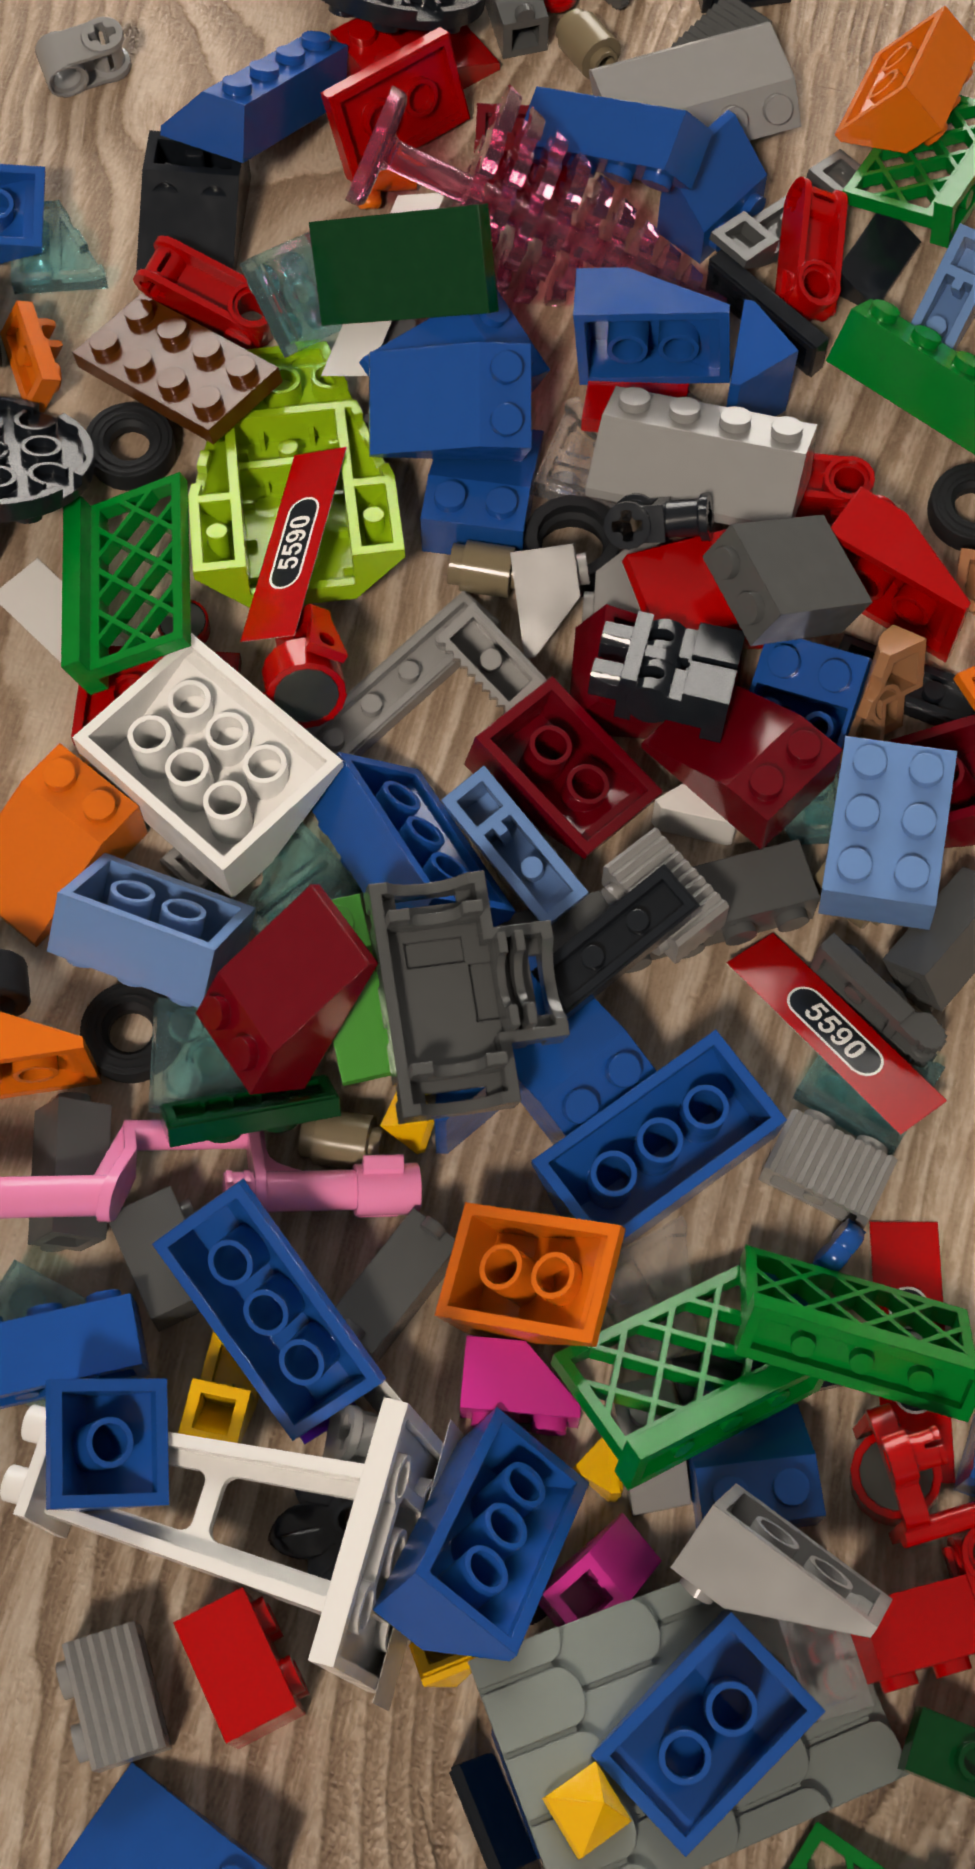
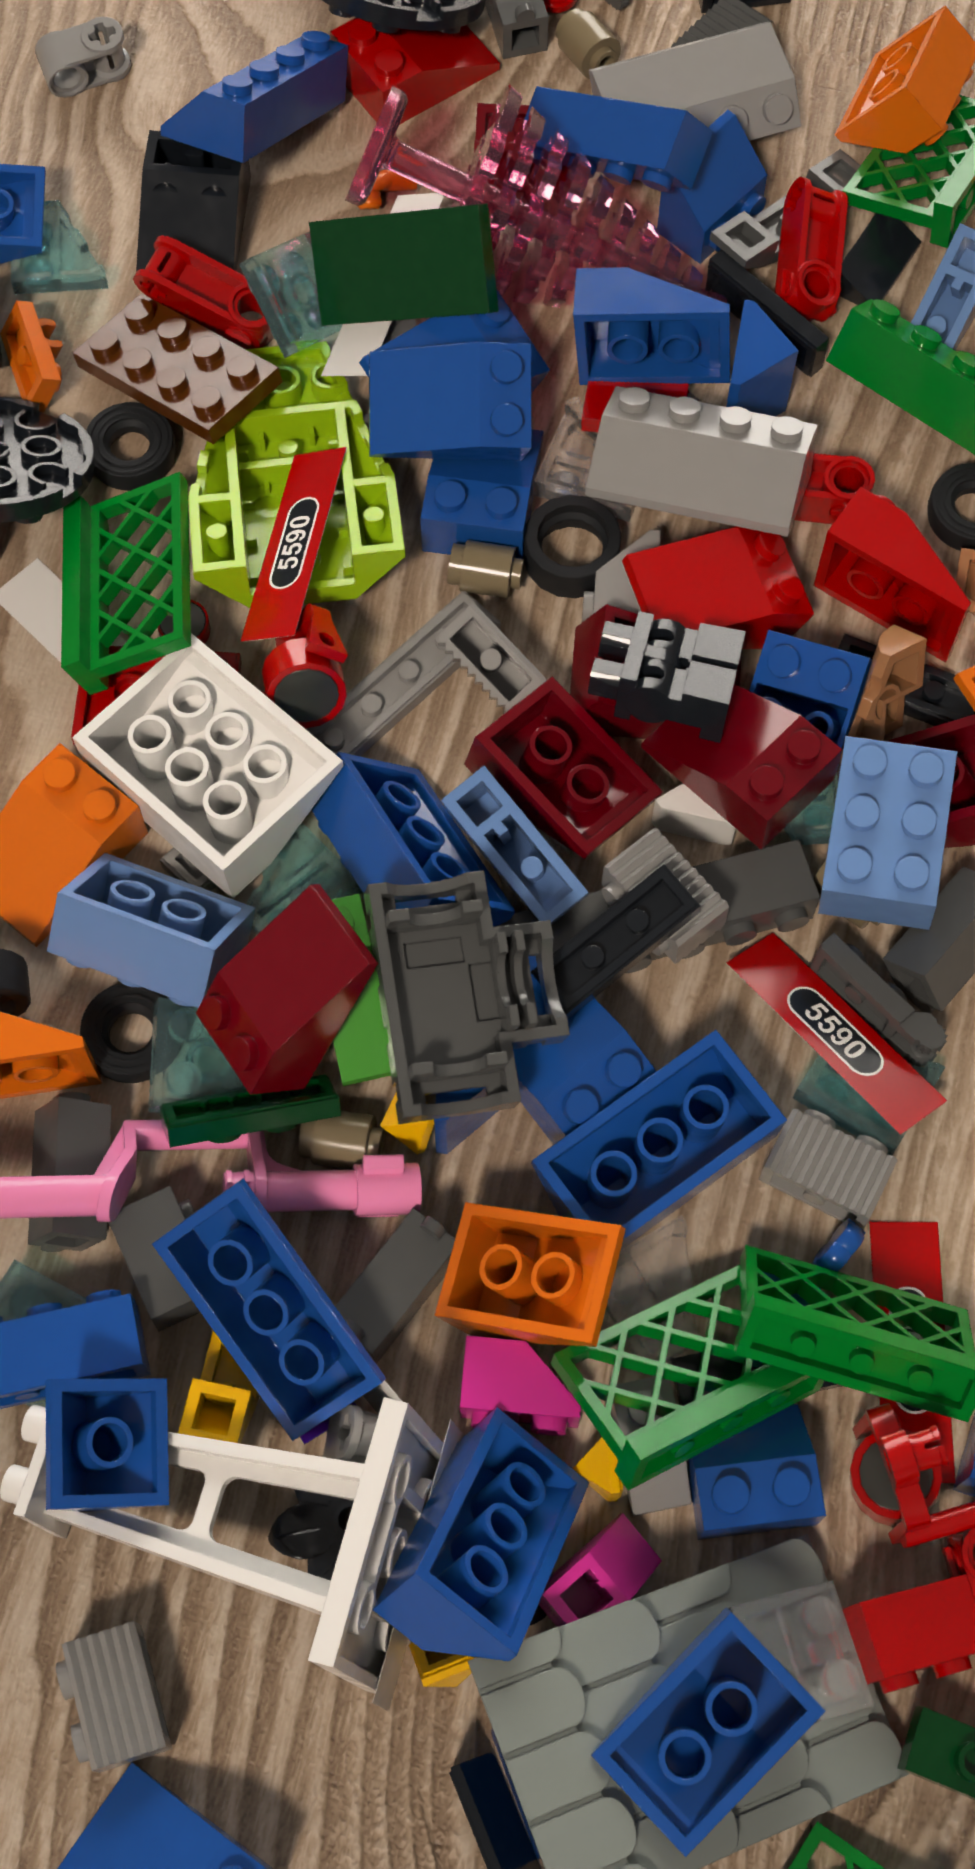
(241, 1667): red brick -> none
(433, 88): red tile -> none
(546, 590): light grey slope -> none
(586, 1810): yellow slope -> none
(659, 519): black connector -> none
(771, 1569): light grey slope -> none
(786, 579): dark grey brick -> none

